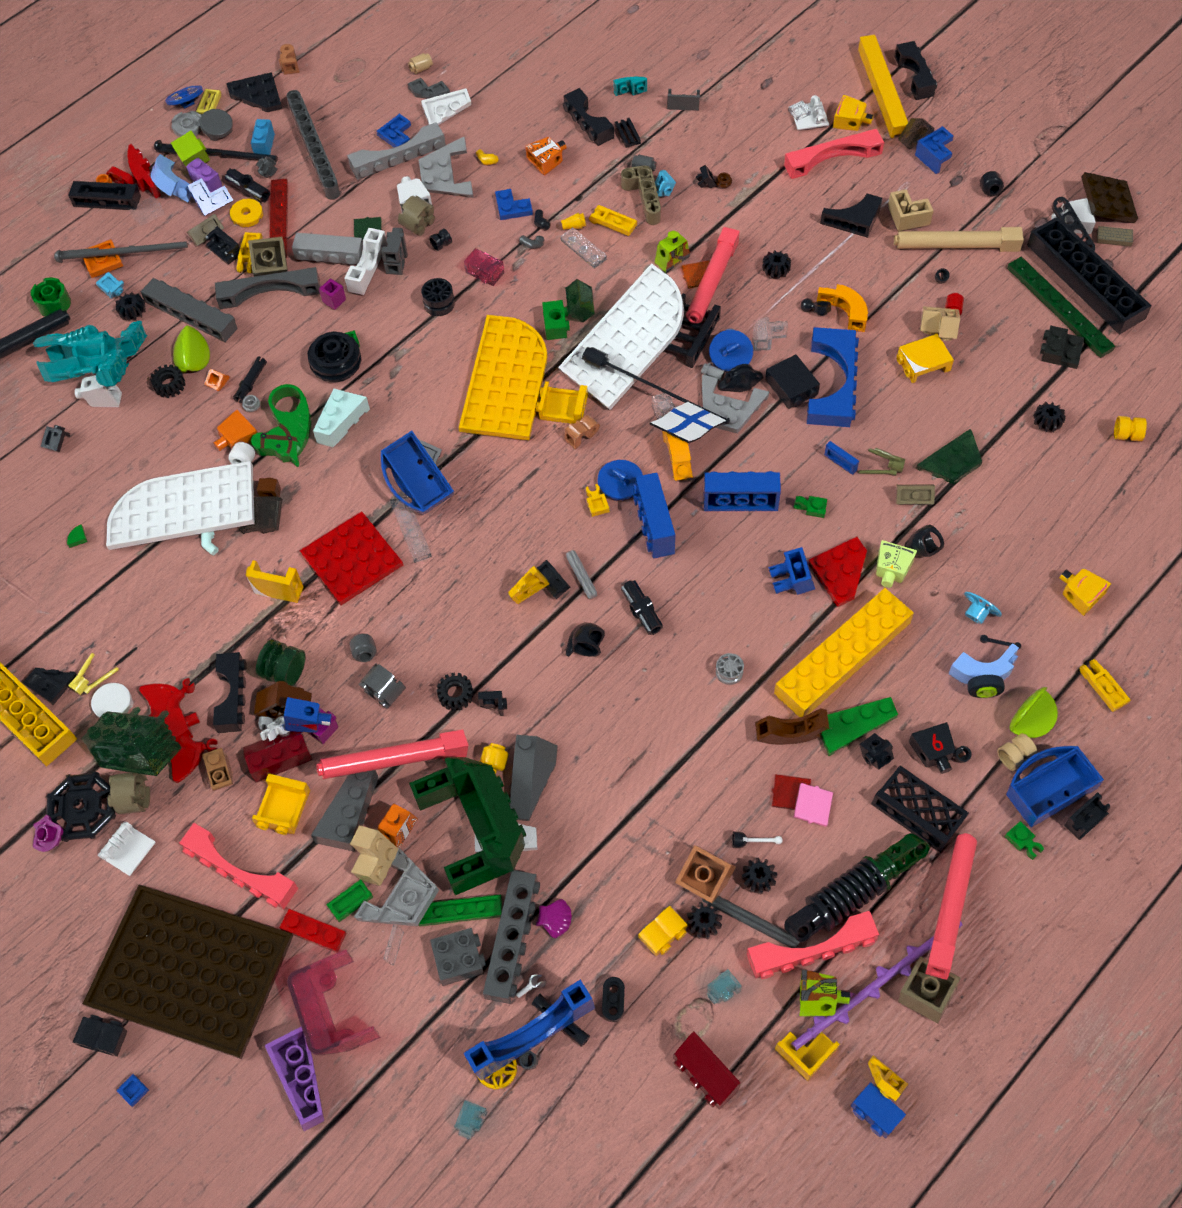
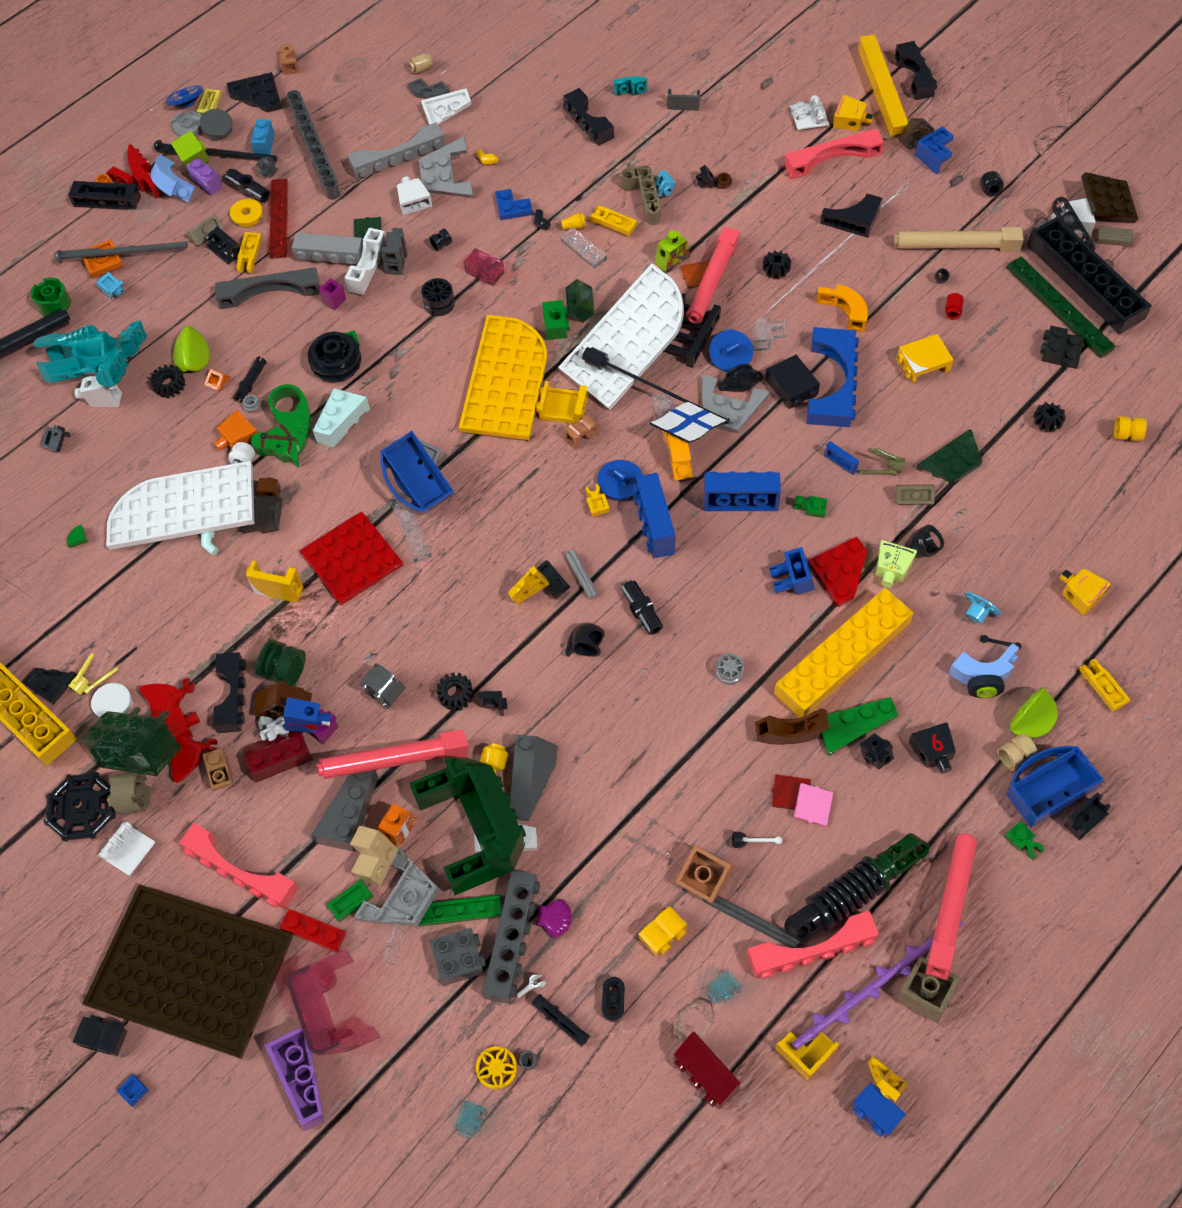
(46, 834): magenta animal -> none
(130, 306): black gear -> none
(189, 309): dark grey brick -> none
(208, 201): plate -> none
(268, 256): dark tan brick -> none
(282, 805): yellow panel -> none
(363, 647): dark grey head -> none
(393, 131): blue plate -> none
(416, 215): dark tan brick -> none
(493, 1055): blue arch -> none
(531, 244): dark grey arm -> none
(545, 154): orange torso -> none
(624, 124): black tile -> none
(642, 160): dark grey brick -> none
(702, 928): black gear -> none
(712, 371): light grey pin -> none
(765, 881): black gear -> none
(820, 994): torso -> none
(821, 307): black plate -> none
(908, 213): tan brick -> none
(911, 818): black fence -> none
(941, 321): tan brick -> none
(965, 758): black hinge -> none

